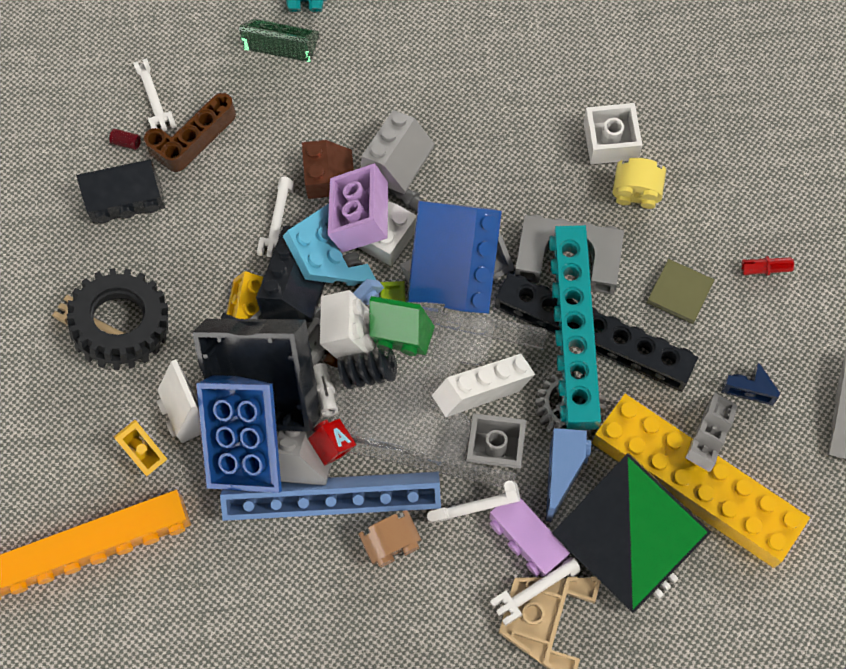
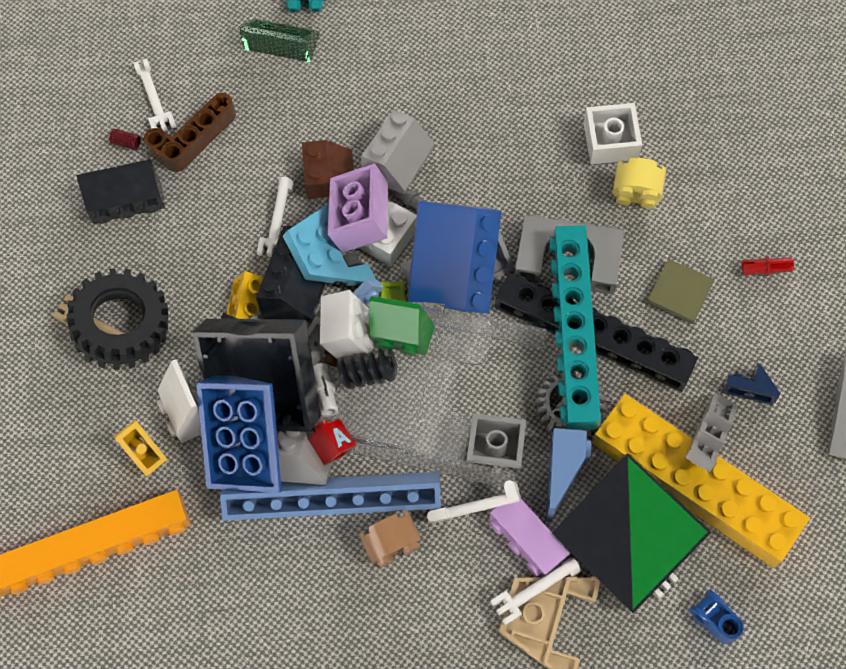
(482, 385): white brick -> none
(716, 616): none -> blue piece

